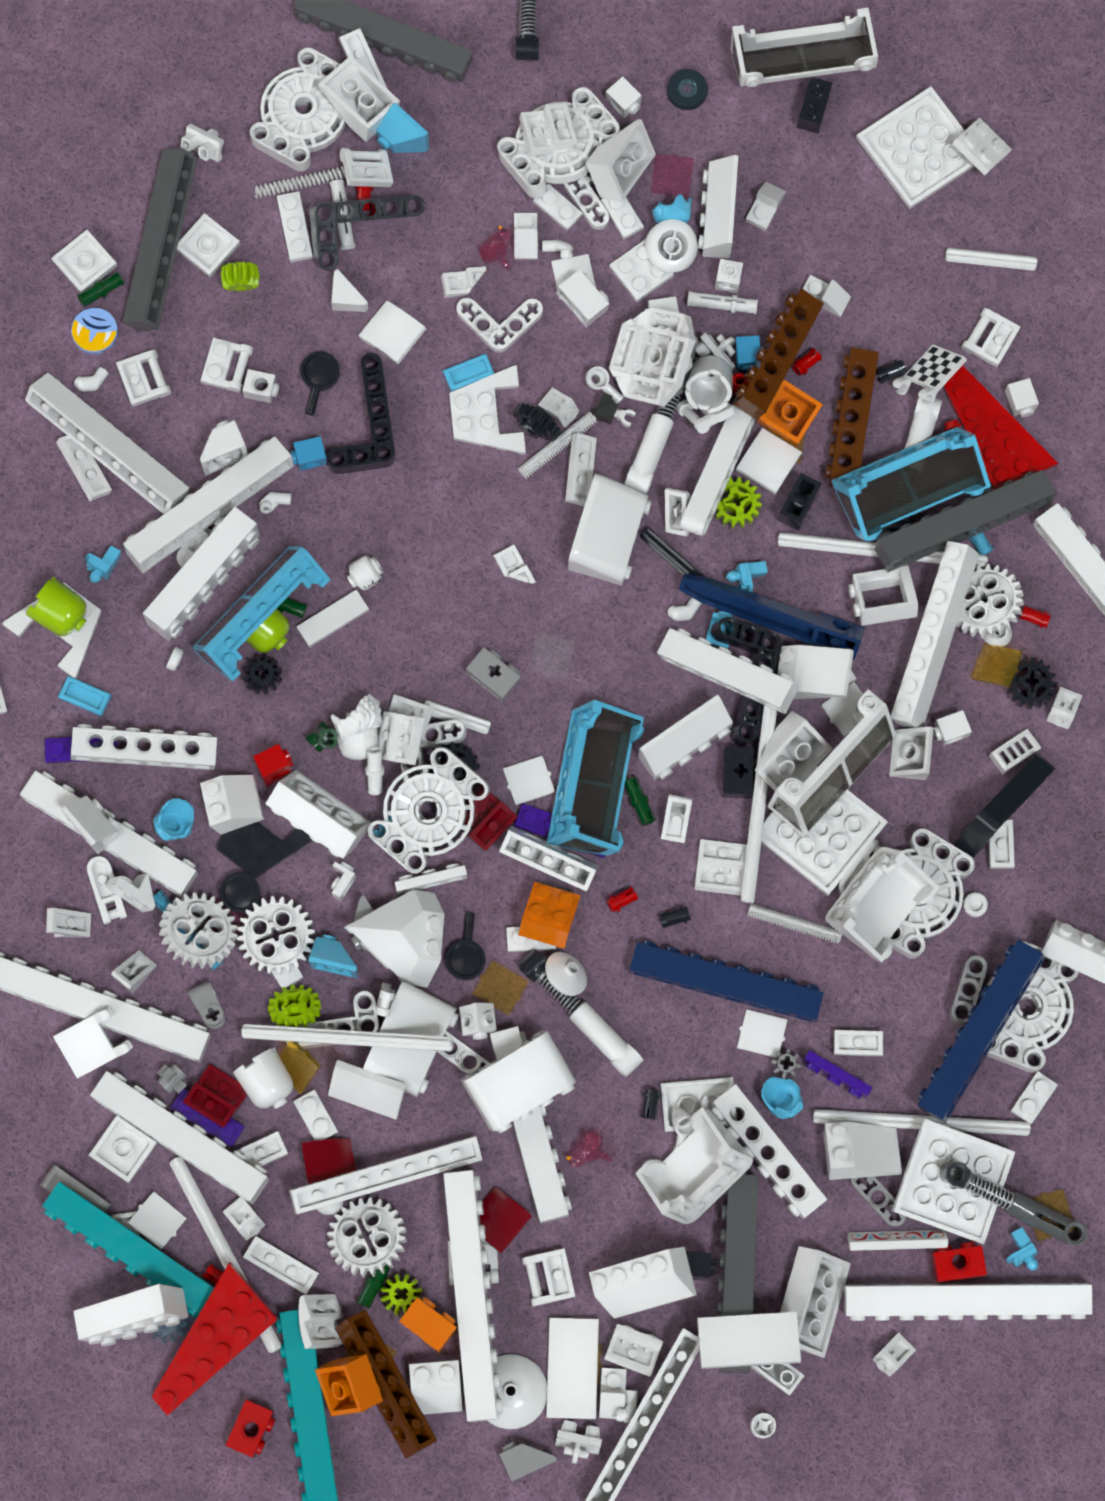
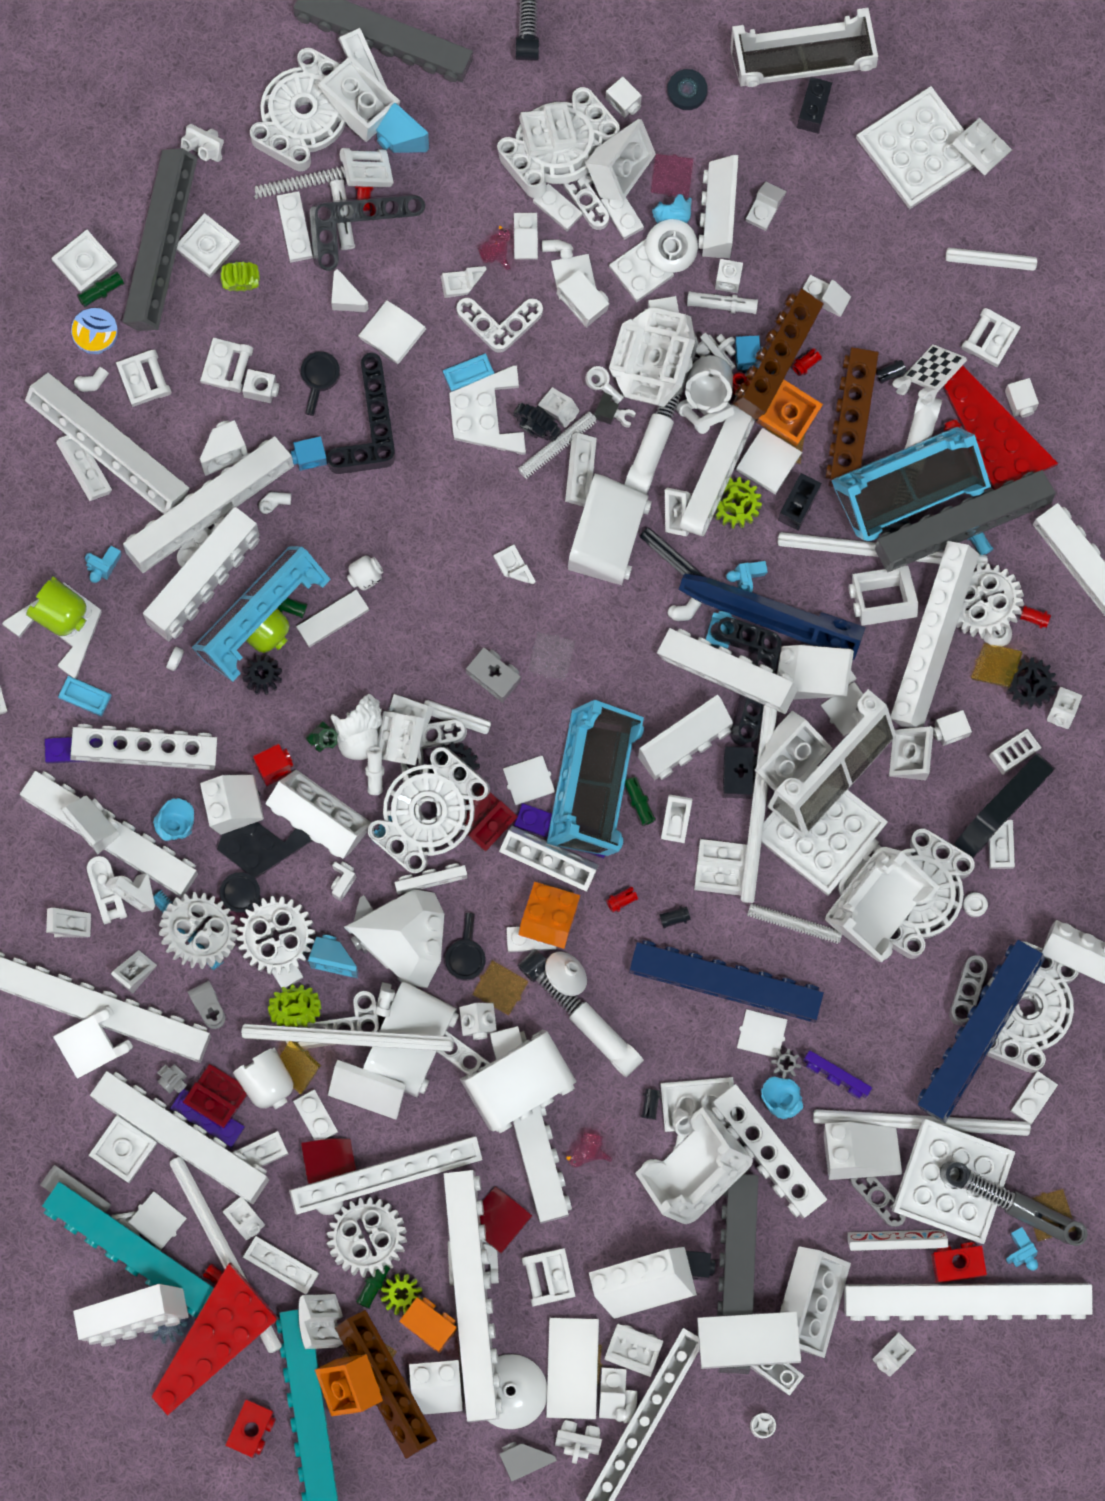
(858, 1043): white plate -> none

